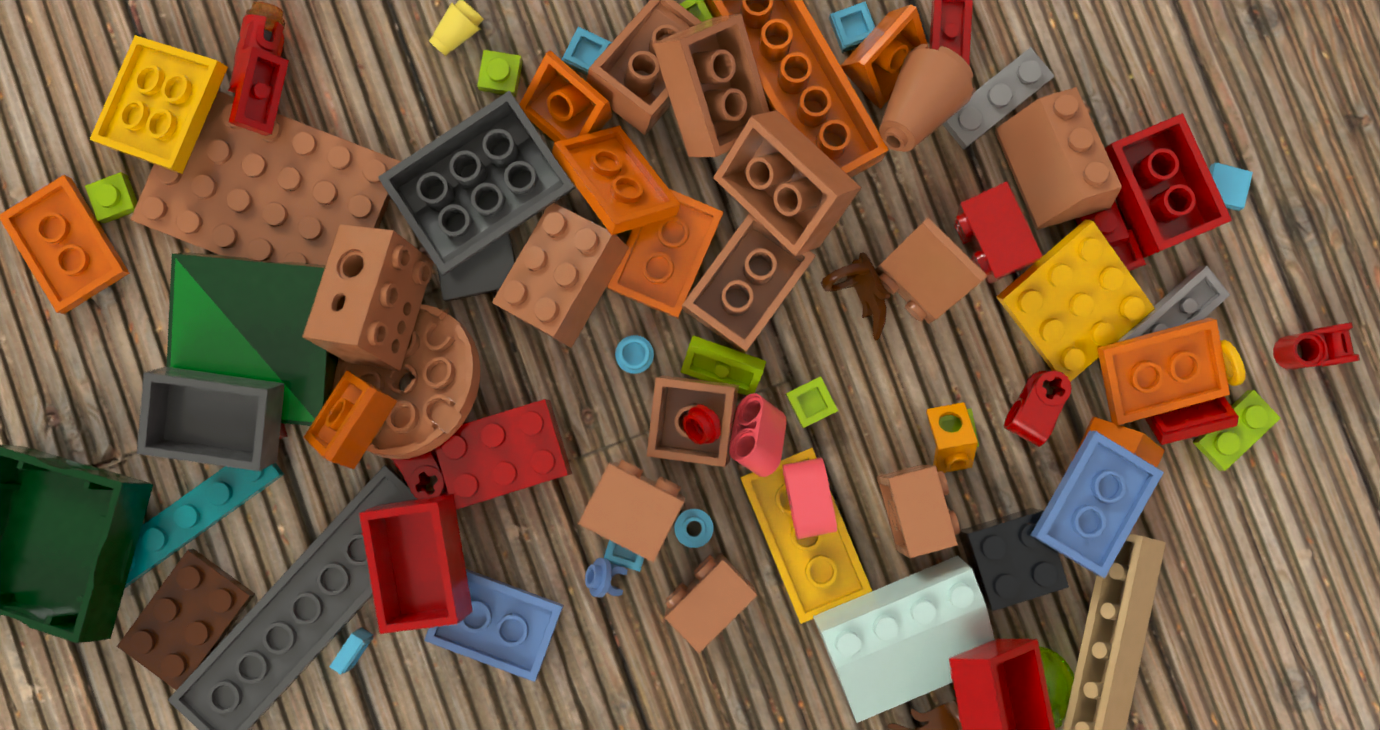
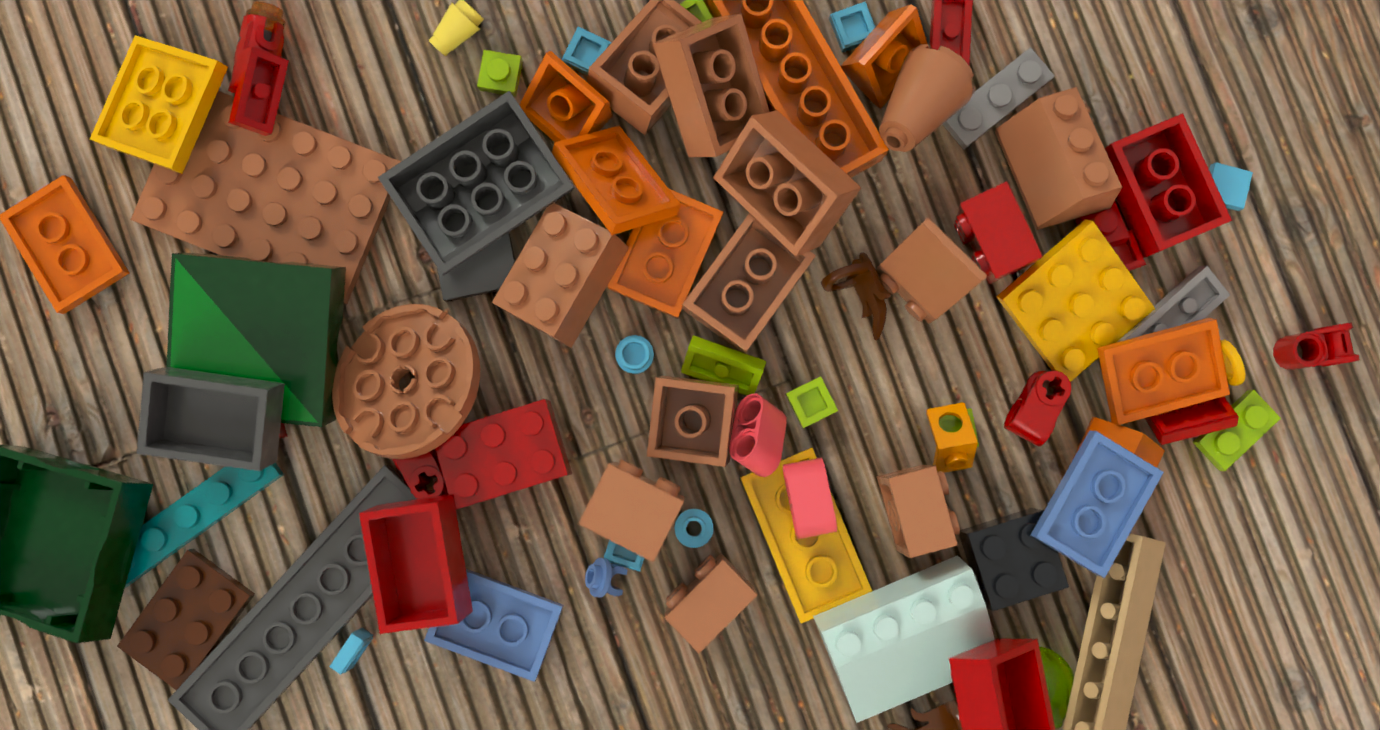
(112, 197): lime plate -> none
(349, 420): orange slope -> none
(369, 297): nougat piece -> none
(702, 425): red plate -> none

